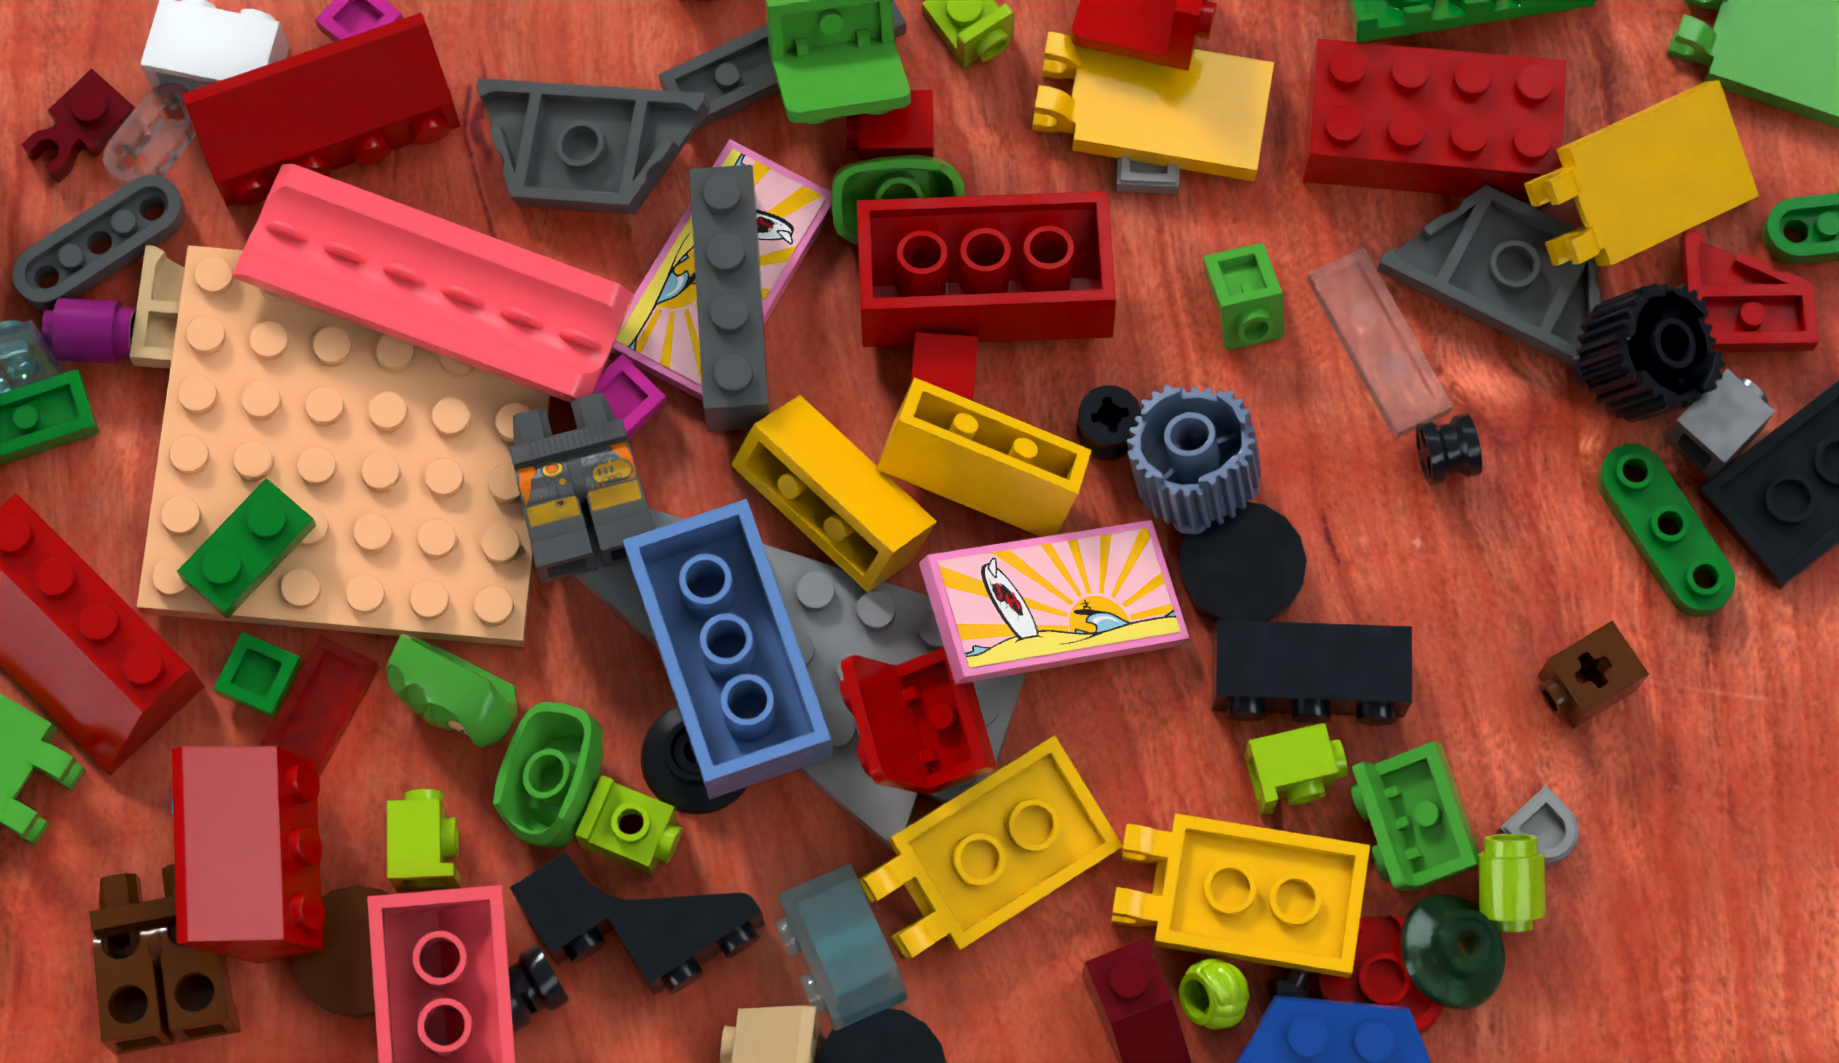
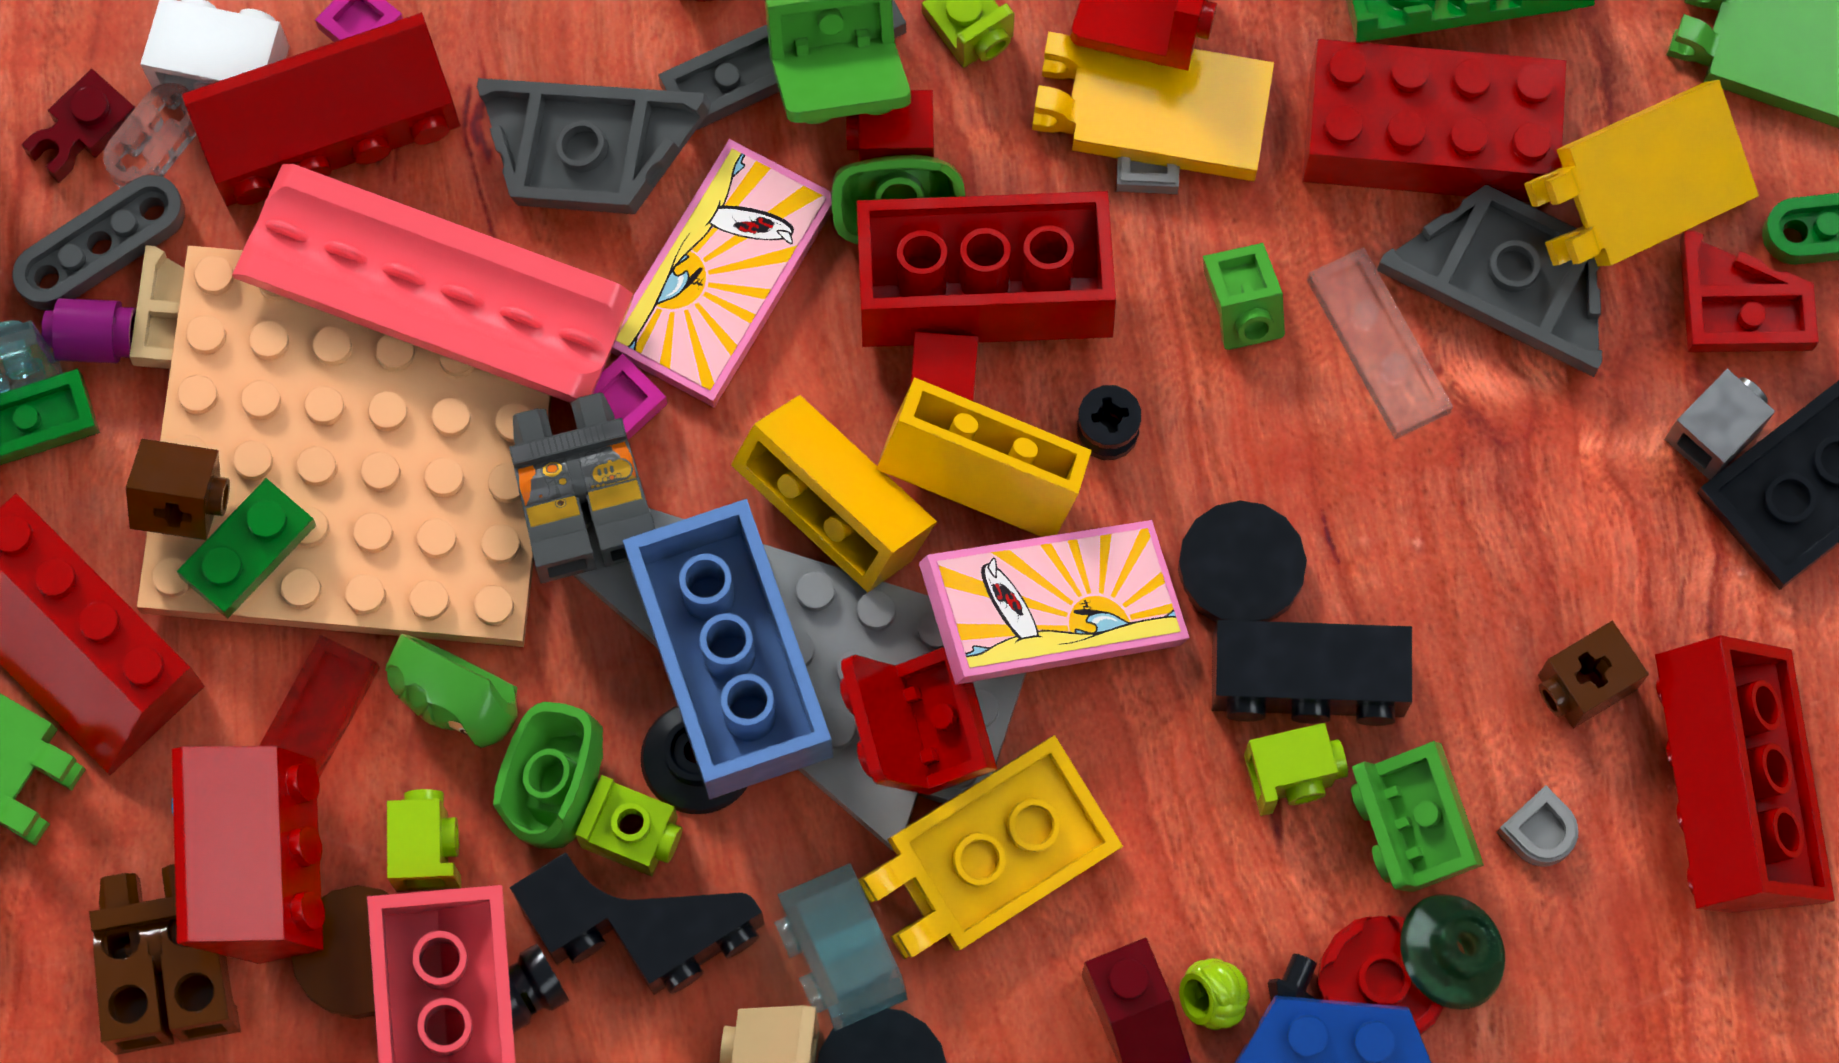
(175, 489): none -> reddish brown brick
(258, 675): green plate -> none
(729, 297): dark grey brick -> none
(1194, 457): sand blue brick -> none
(1248, 893): yellow tile -> none
(1448, 448): black wheel -> none
(1512, 881): lime brick -> none
(1648, 352): black brick -> none
(1668, 556): green plate -> none
(1743, 776): none -> red slope

